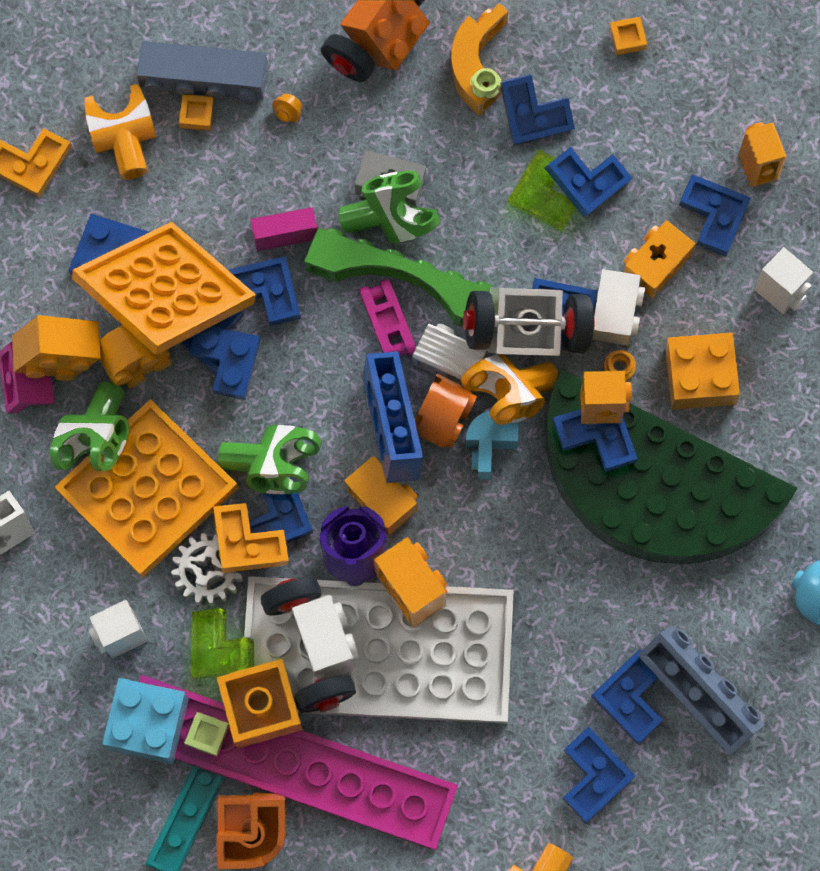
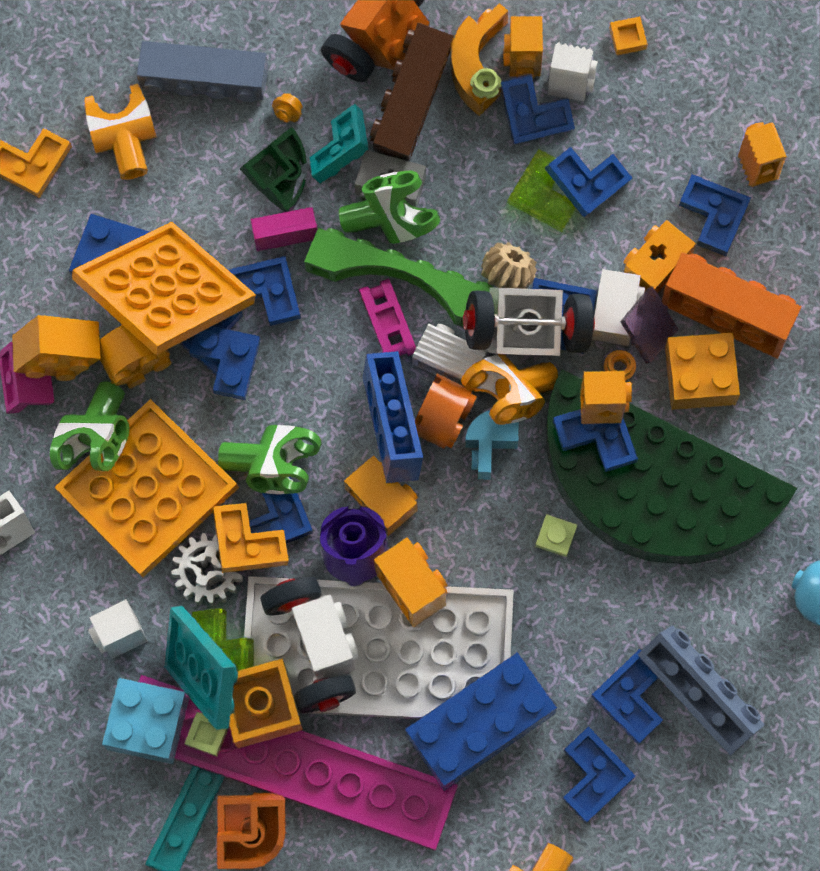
(196, 112): light orange plate -> none
(200, 667): none -> teal plate
(284, 161): none -> dark green brick
(347, 145): none -> teal plate
(413, 92): none -> reddish brown brick
(480, 721): none -> blue brick
(508, 267): none -> tan gear
(524, 46): none -> light orange brick
(556, 535): none -> yellowish green plate
(572, 72): none -> white brick
(649, 325): none -> piece
(730, 304): none -> orange brick
(784, 281): white brick -> none

